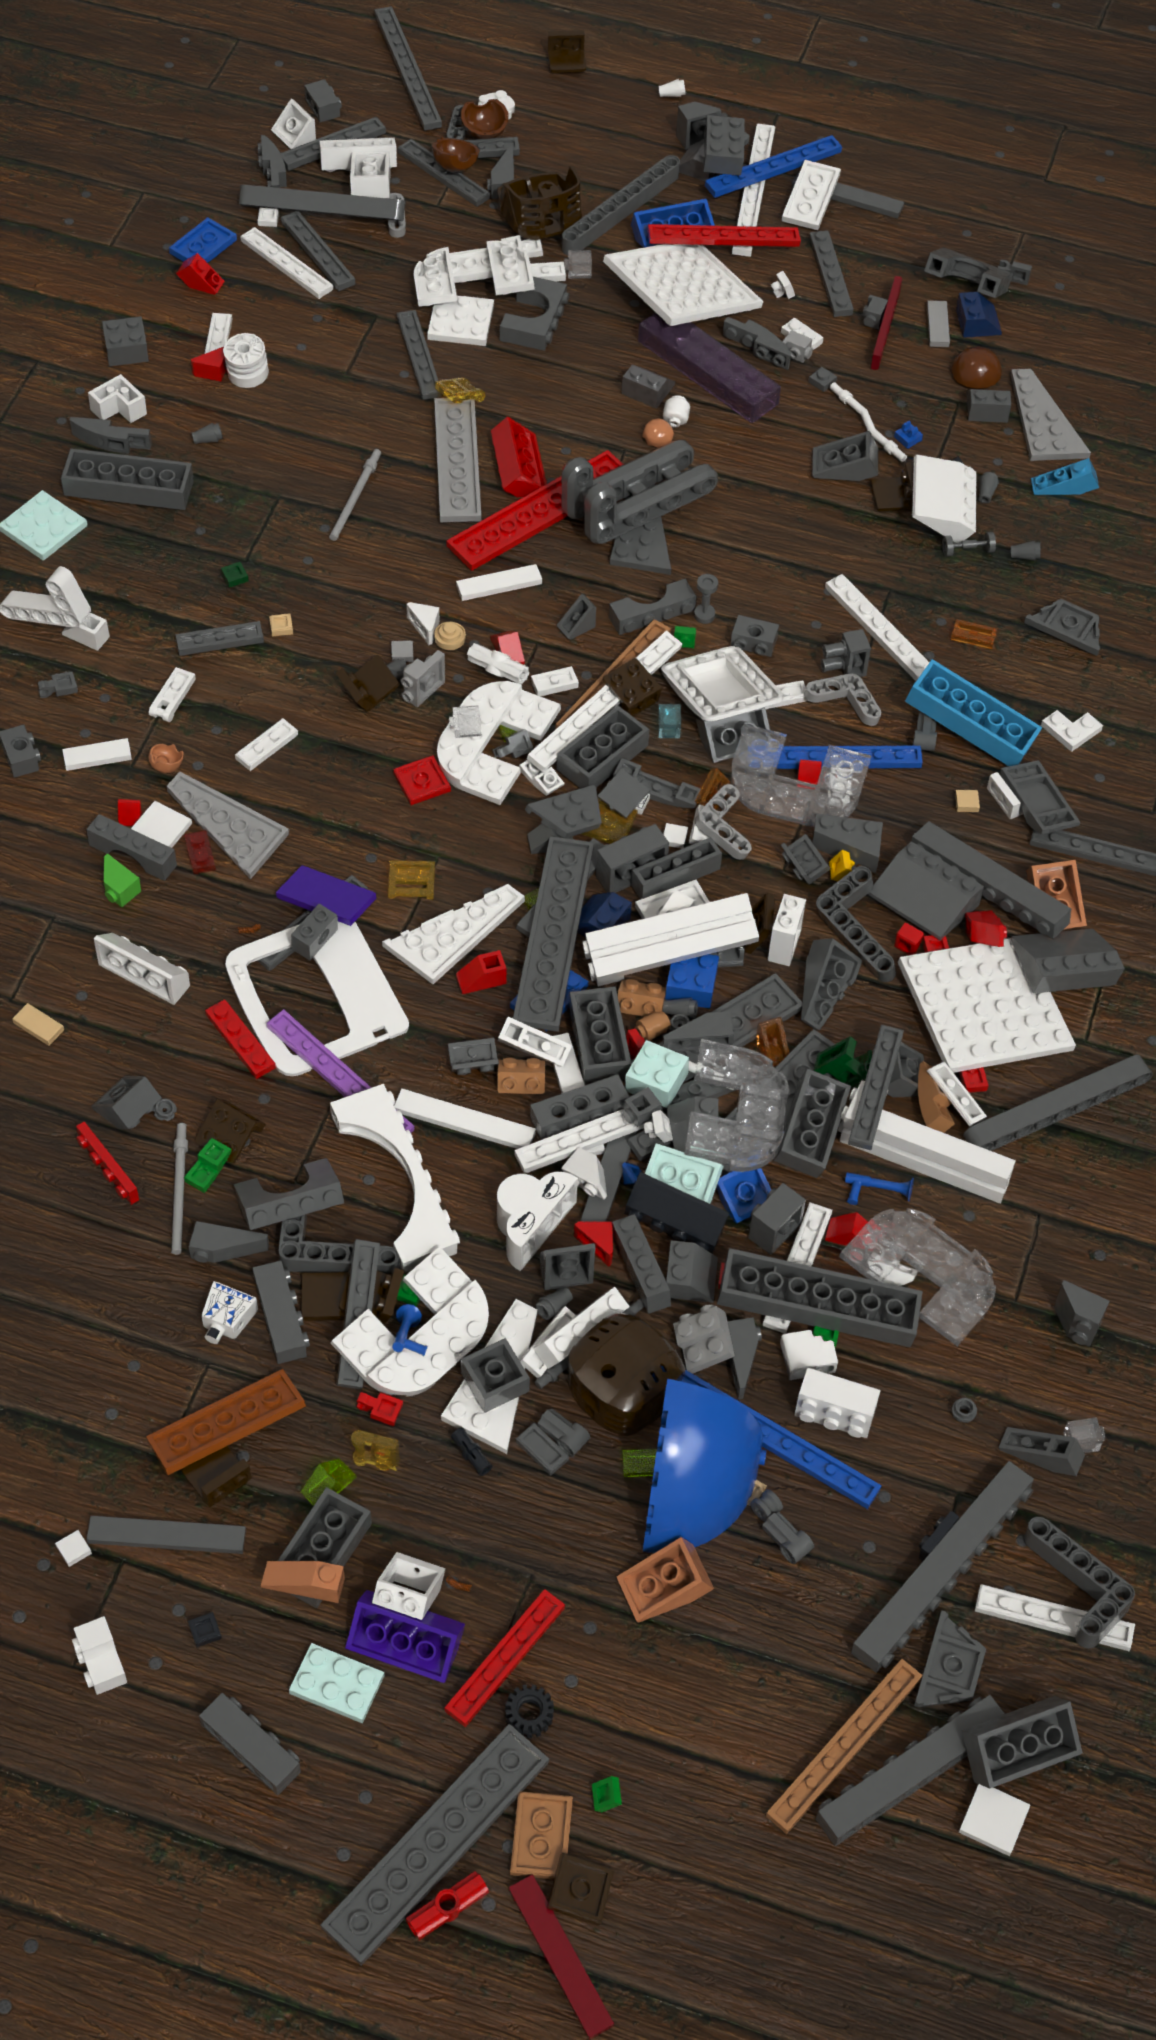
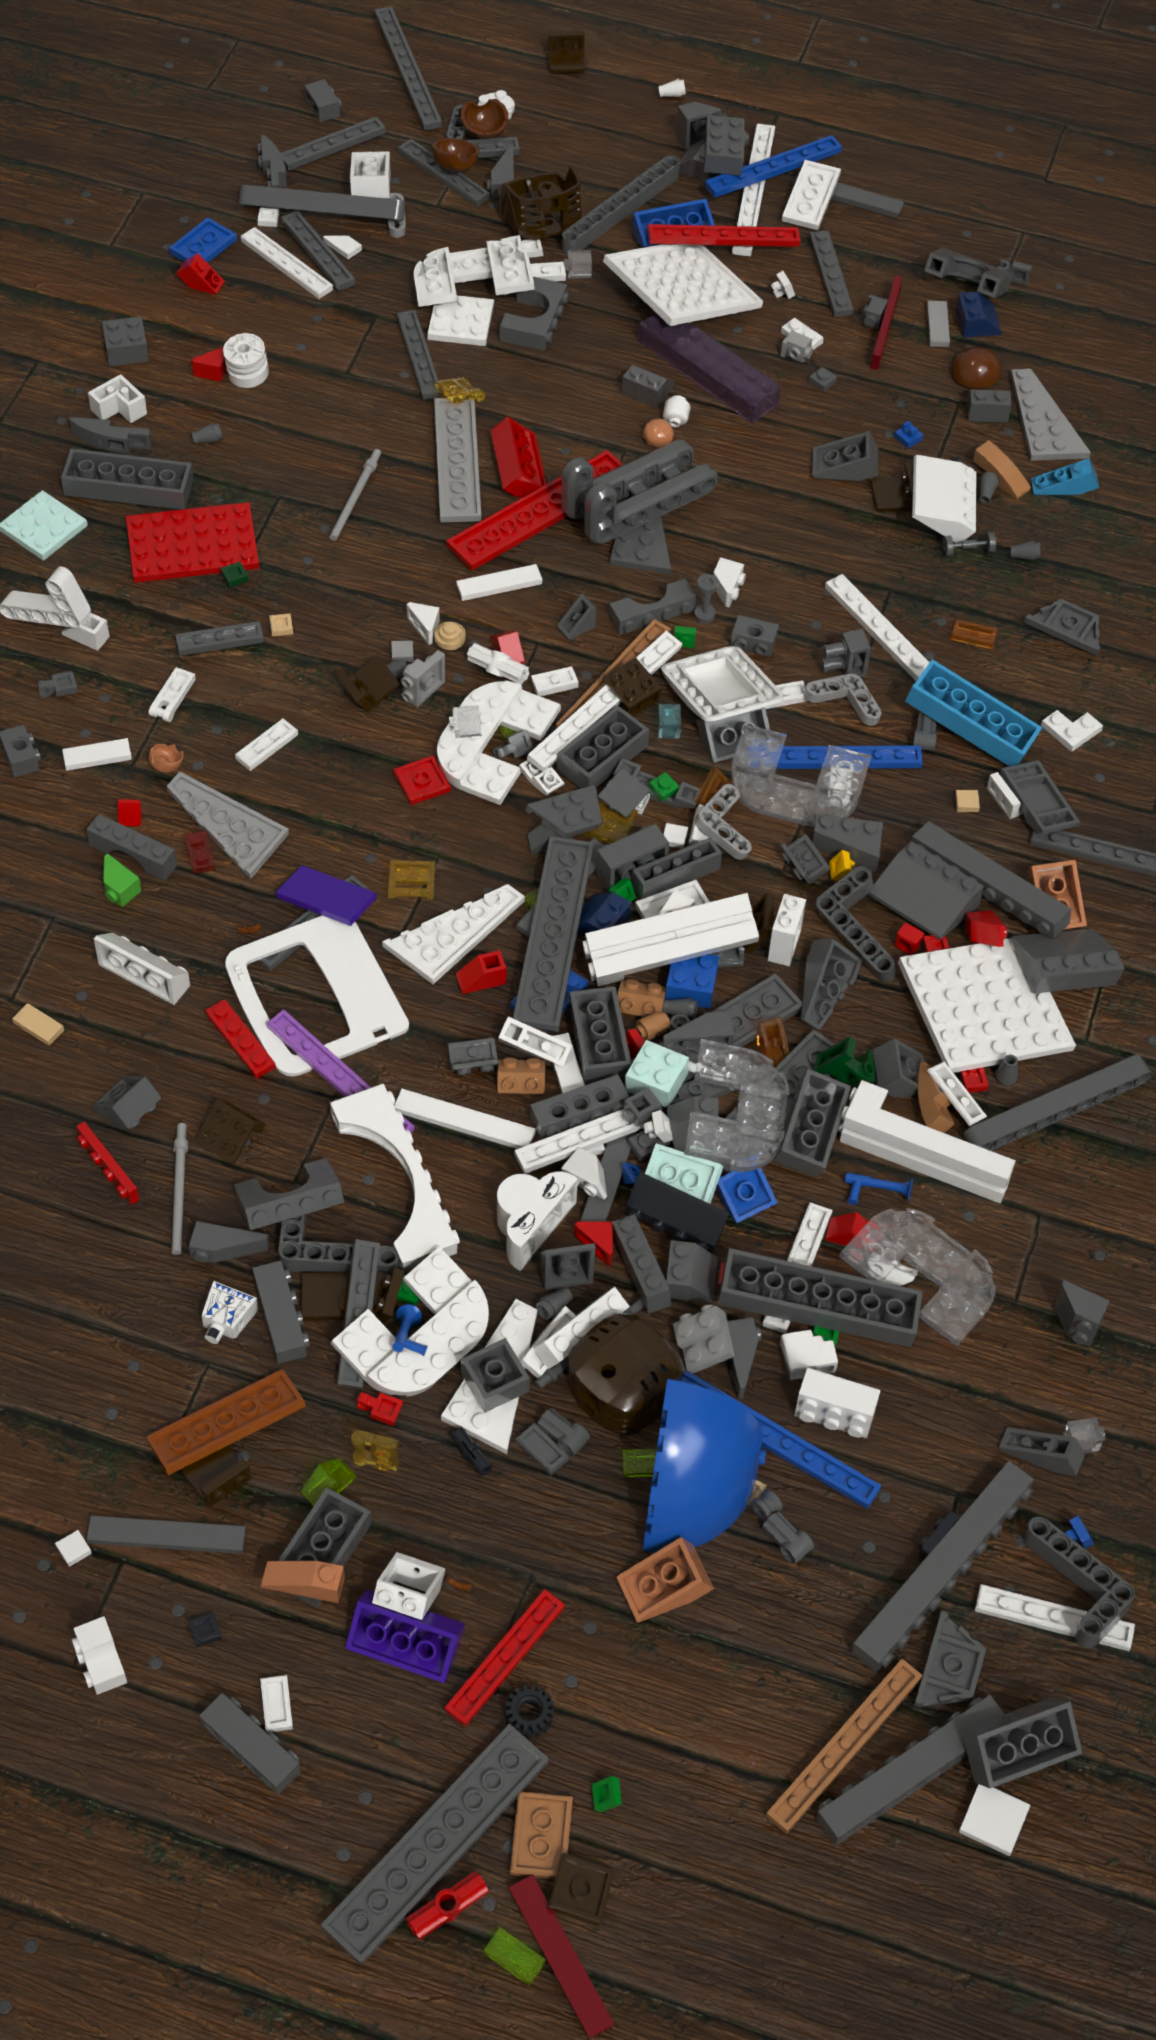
(162, 824): white tile -> none
(165, 1104): dark grey plate -> none
(191, 541): none -> red plate
(209, 1164): green slope -> none
(218, 331): white tile -> none
(276, 1703): none -> white tile
(295, 126): white slope -> none
(314, 932): dark grey brick -> none
(336, 1683): light aqua plate -> none
(338, 153): white brick -> none
(343, 245): none -> white tile
(514, 1956): none -> clear neon green plate
(624, 889): none -> green plate
(663, 786): none -> green plate
(729, 578): none -> white slope
(765, 343): dark grey slope -> none
(776, 1218): dark grey brick -> none
(809, 771): red slope -> none
(847, 398): white bar -> none
(875, 1087): dark grey tile -> none
(967, 1404): dark grey plate -> none
(994, 460): none -> medium nougat slope
(1007, 1071): none -> dark grey cone
(1079, 1533): none -> blue tile

